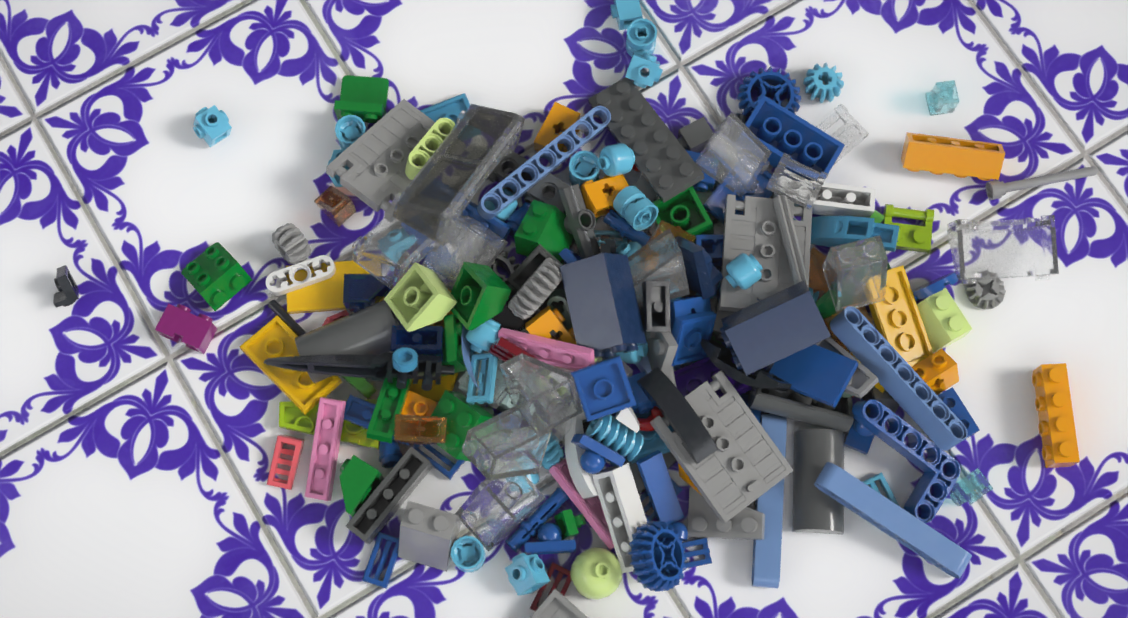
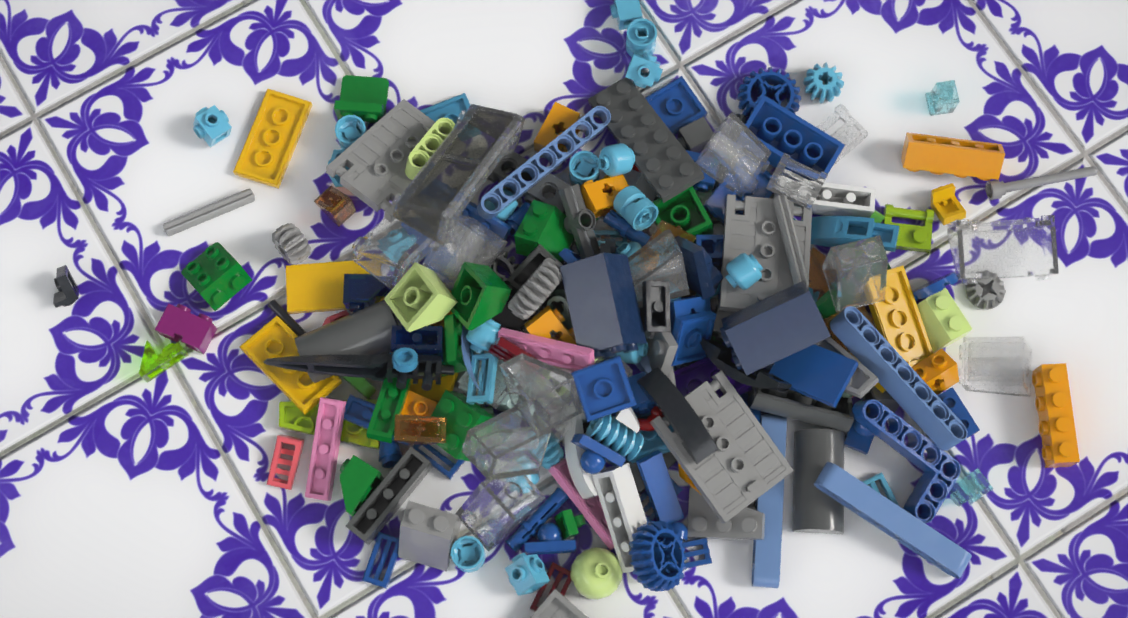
(155, 364): none -> clear neon green slope
(209, 212): none -> light grey axle
(272, 138): none -> yellow tile
(291, 270): white beam -> none
(676, 105): none -> blue tile
(946, 204): none -> yellow bracket
(996, 365): none -> clear slope

